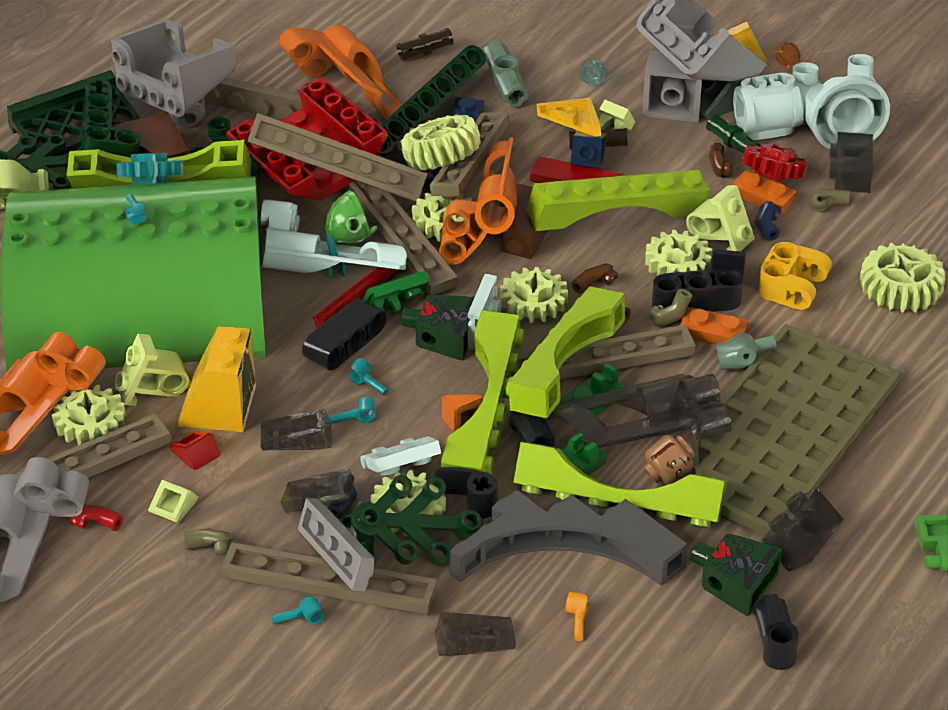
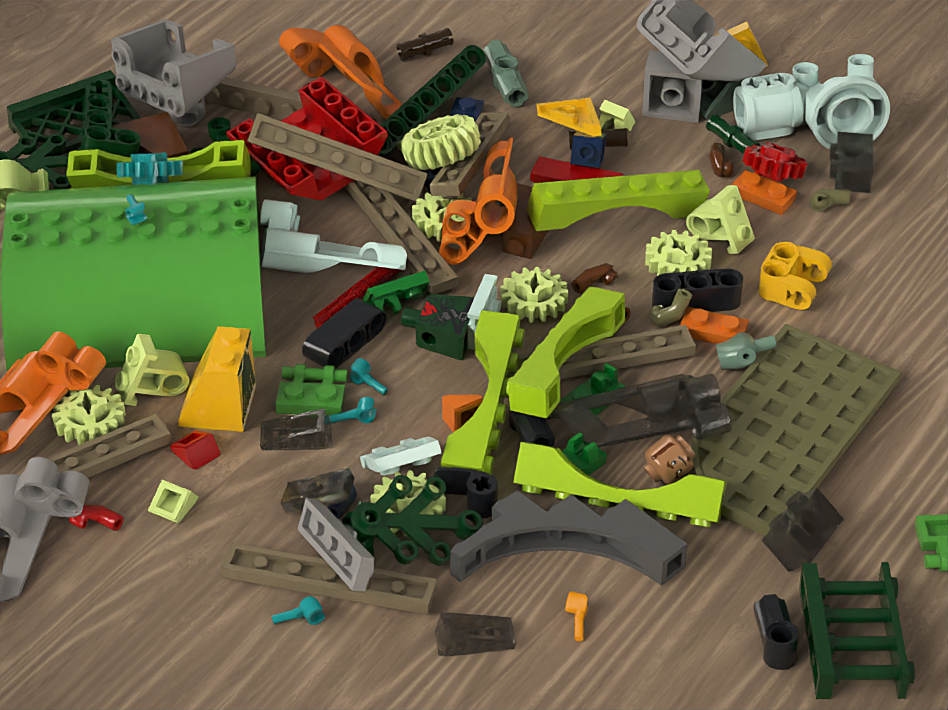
(209, 537): olive arm -> none
(303, 397): none -> bright green plate
(332, 252): teal hand -> none
(341, 222): bright green helmet -> none
(589, 76): clear light blue plate -> none
(729, 260): black panel -> none
(737, 570): dark green torso -> none
(764, 220): dark blue arm -> none
(787, 54): clear orange plate -> none
(824, 644): none -> dark green fence
(902, 277): yellowish green gear -> none

